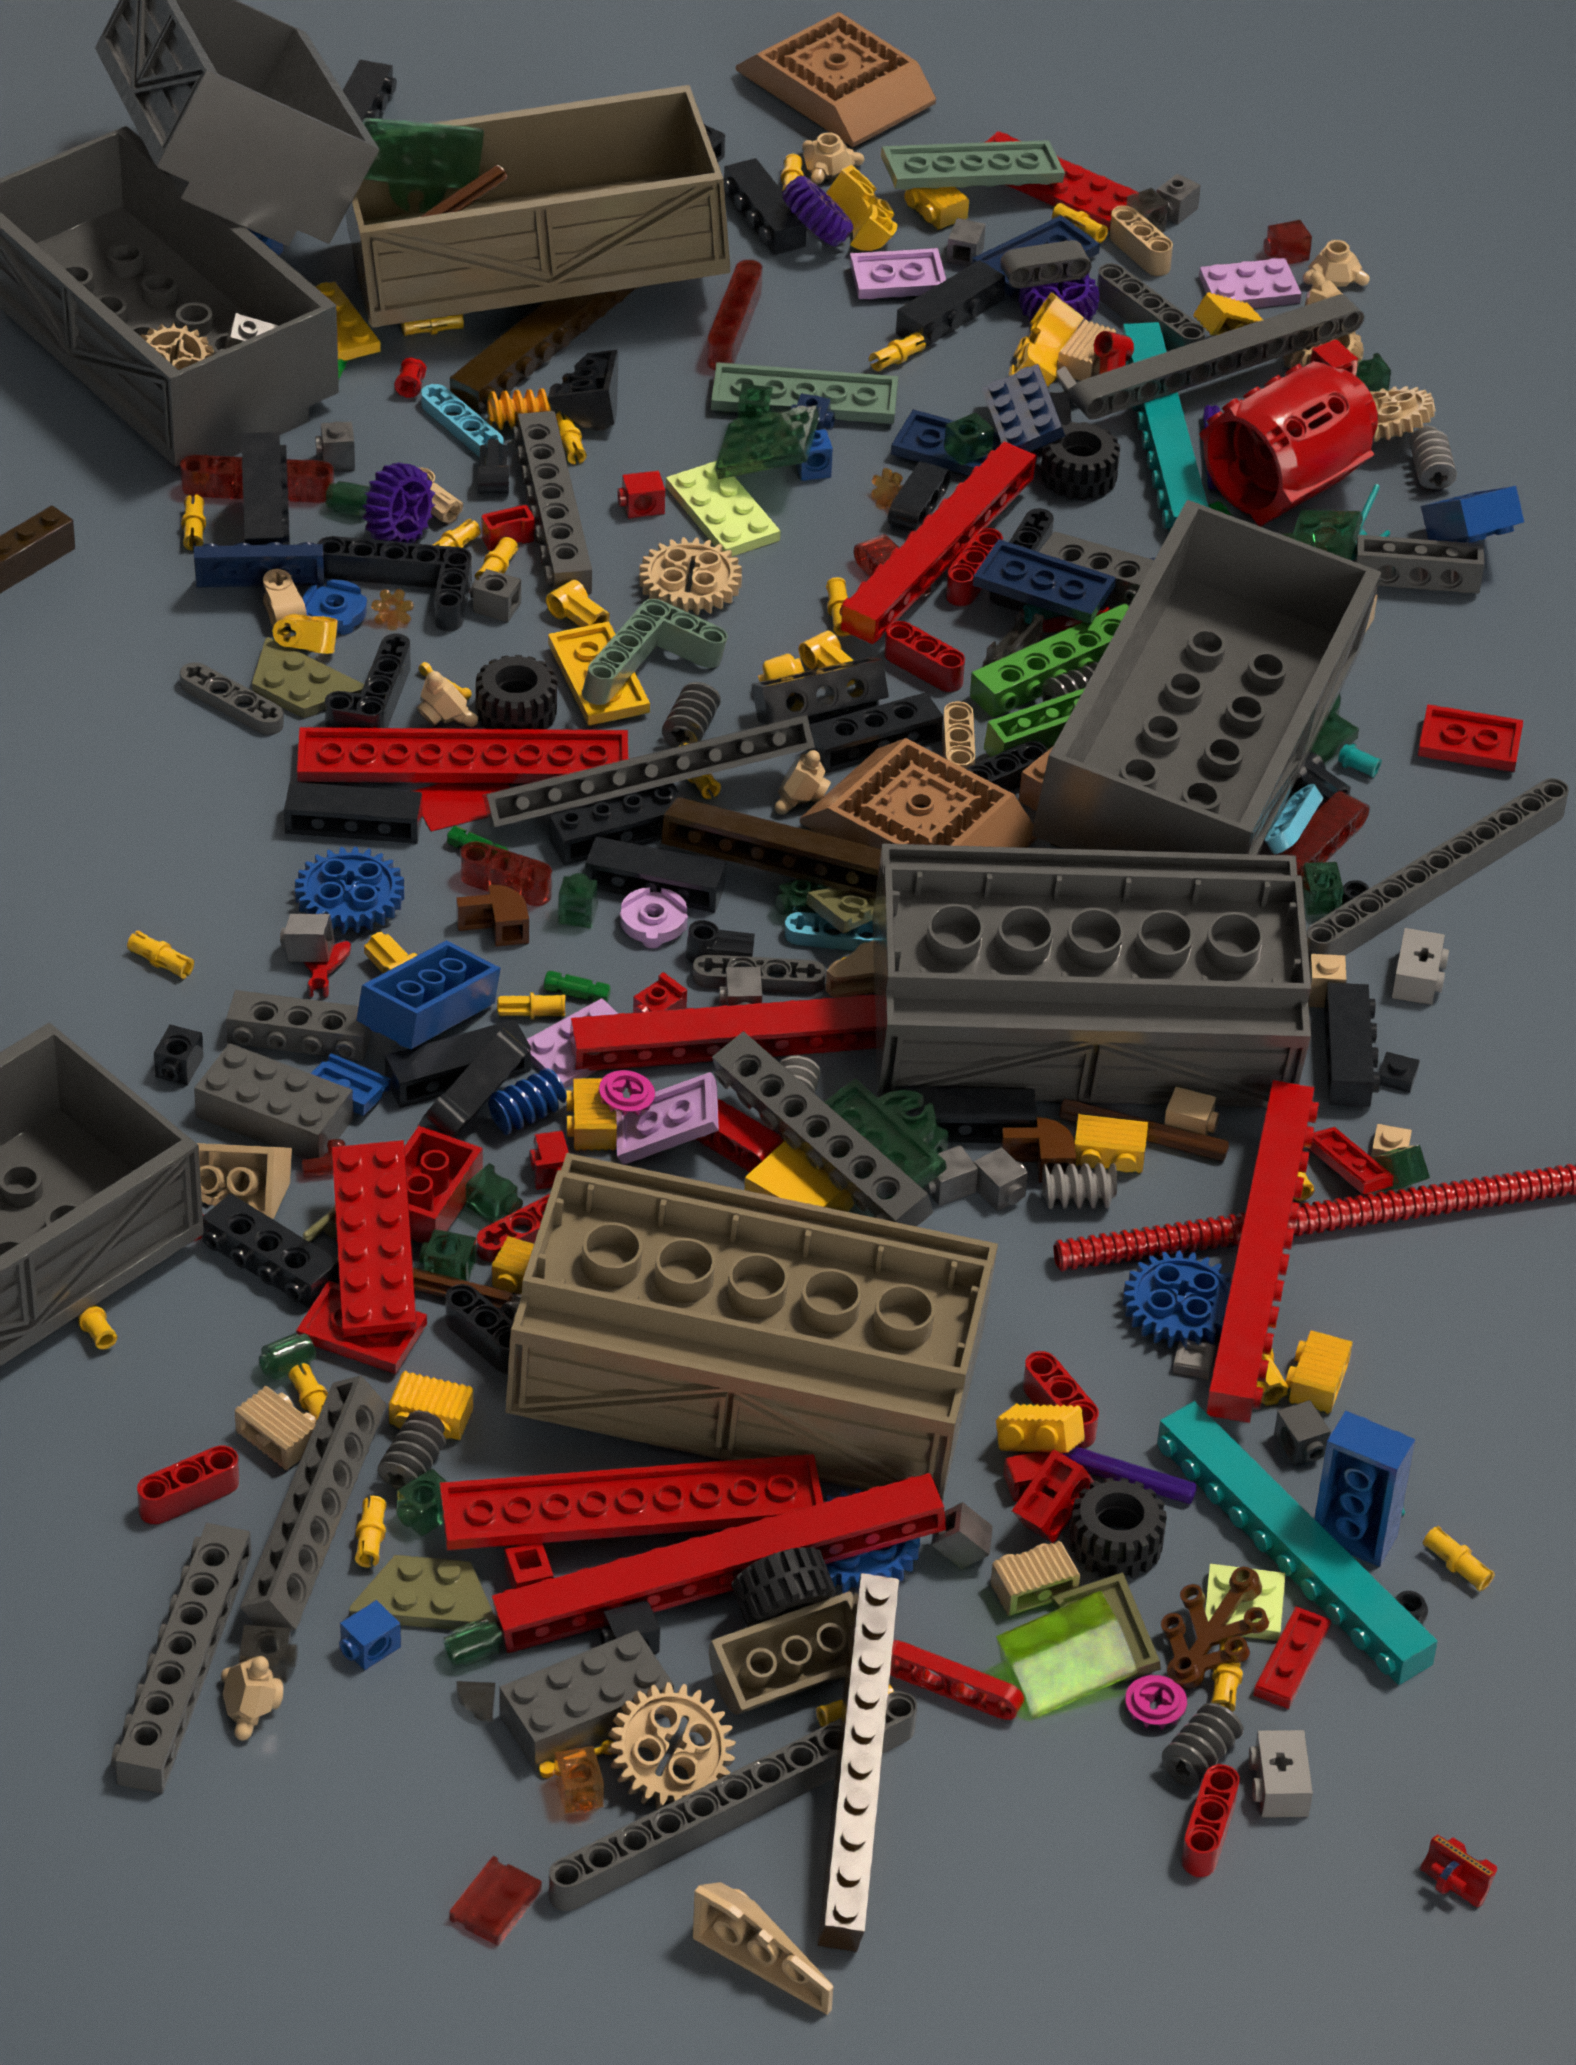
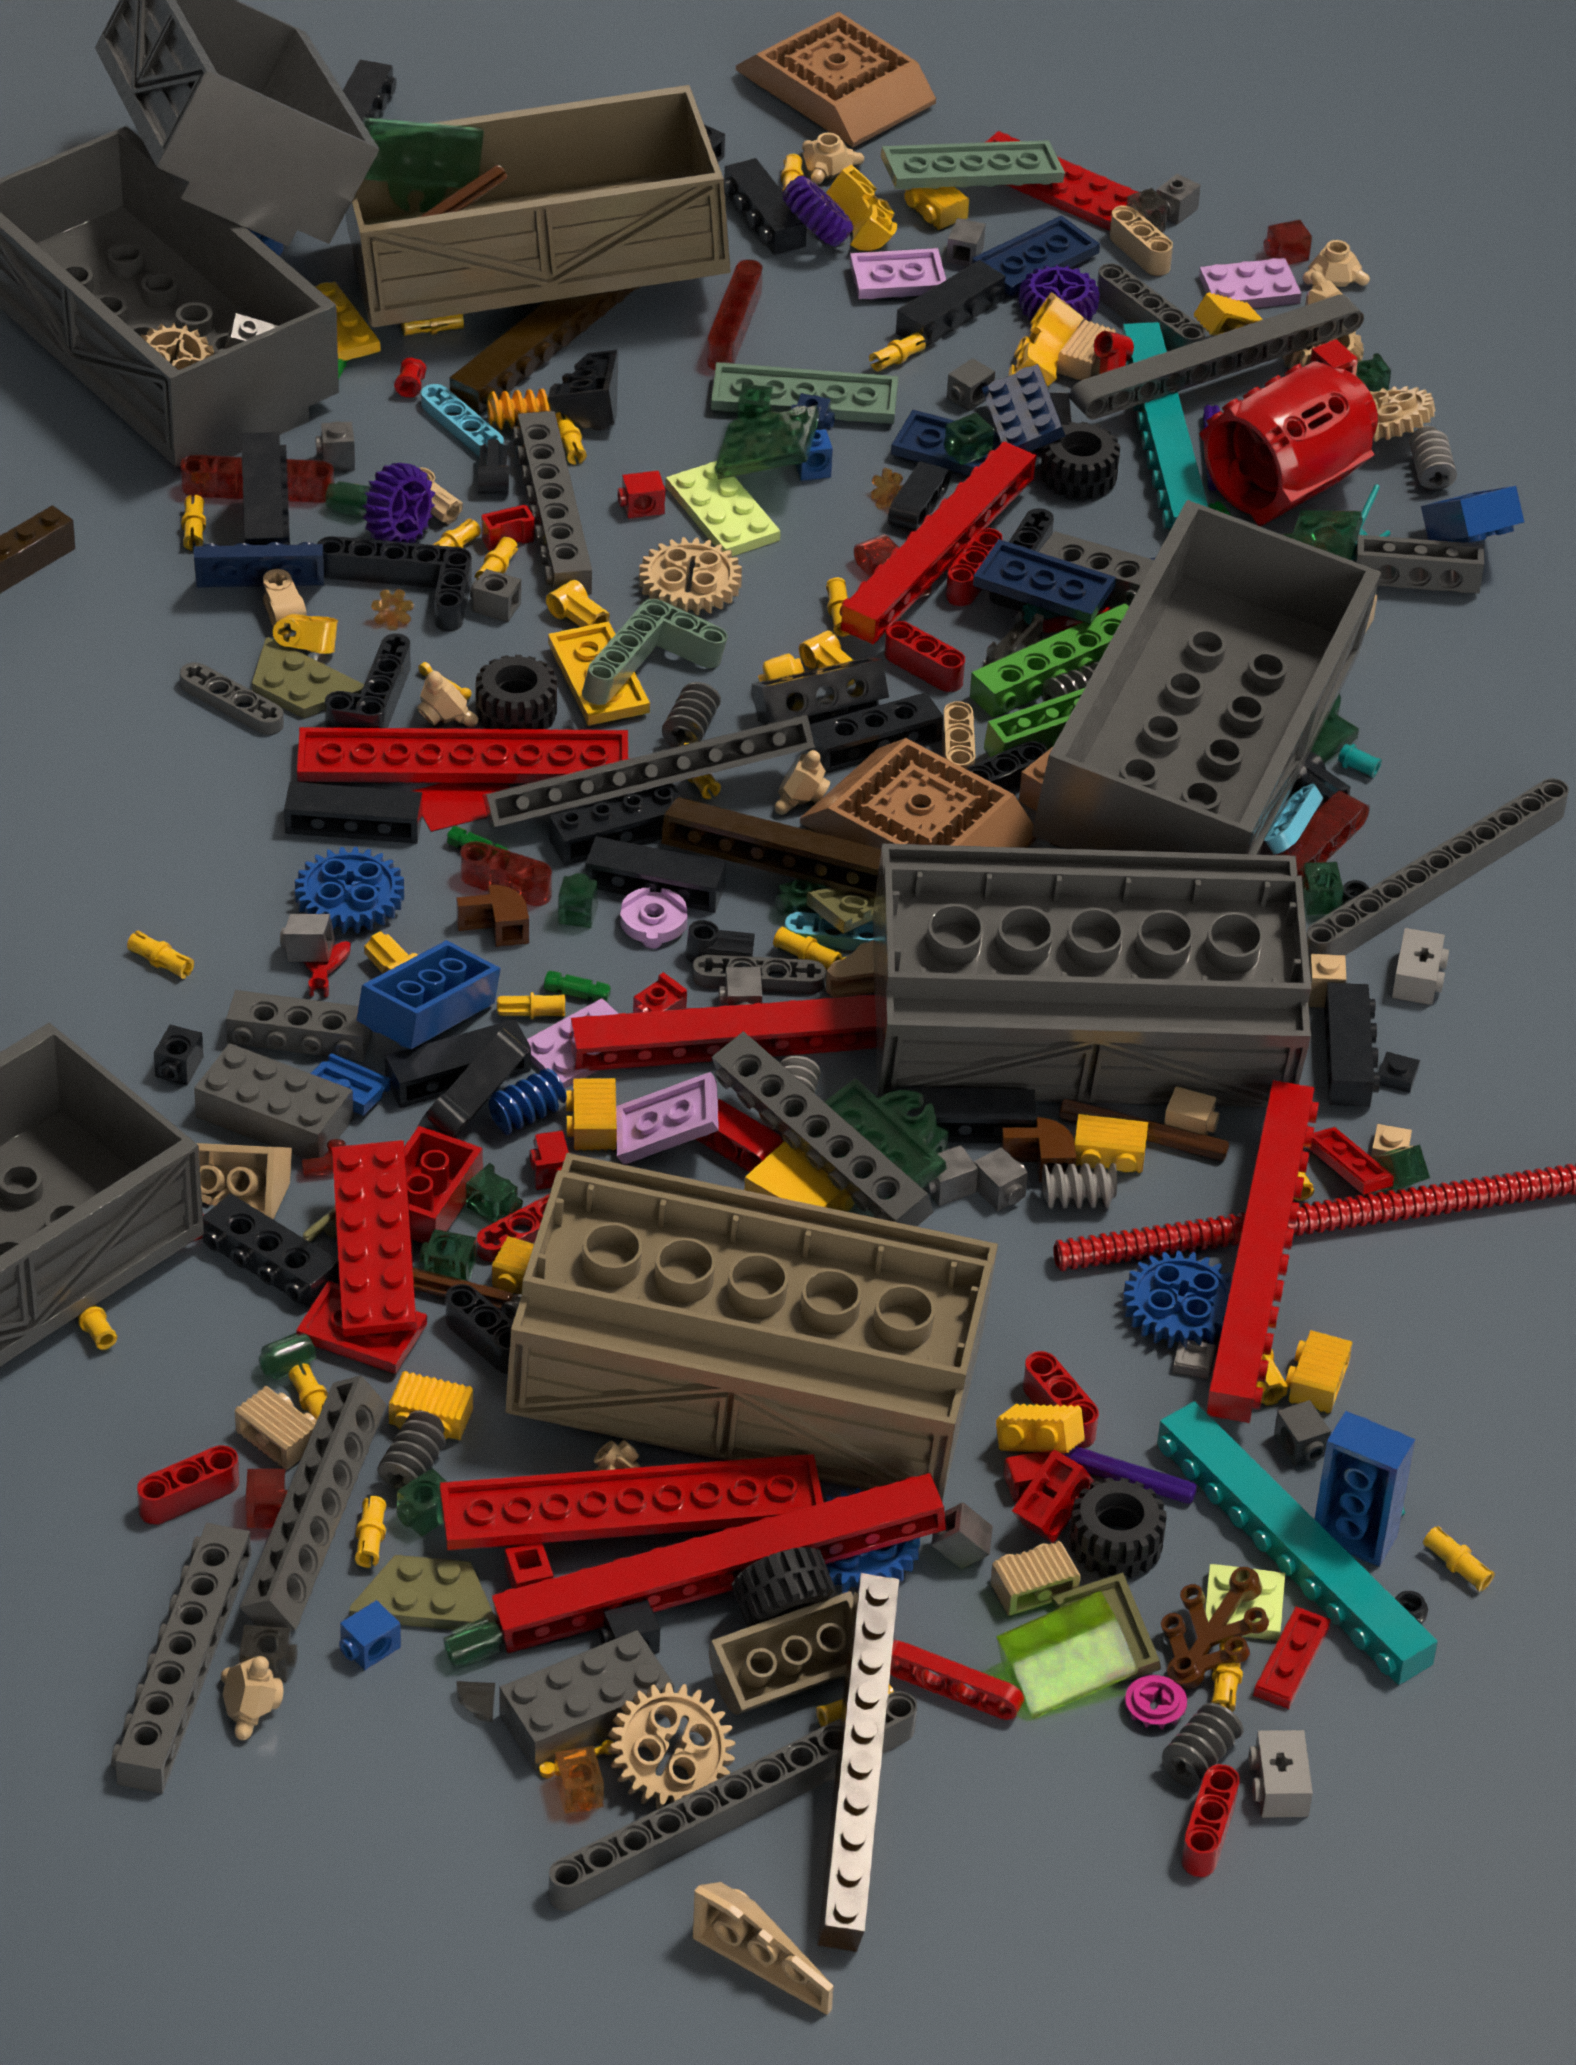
(264, 1496): none -> clear red brick
(346, 594): blue plate -> none
(495, 1901): clear red plate -> none
(616, 1456): none -> tan gear
(639, 1089): dark pink gear -> none
(805, 948): none -> yellow pin
(967, 382): none -> dark grey brick
(1045, 264): dark grey beam -> none
(1066, 380): light grey tile -> none
(1090, 227): yellow pin -> none
(1458, 1871): red hips -> none
(1470, 738): red plate -> none

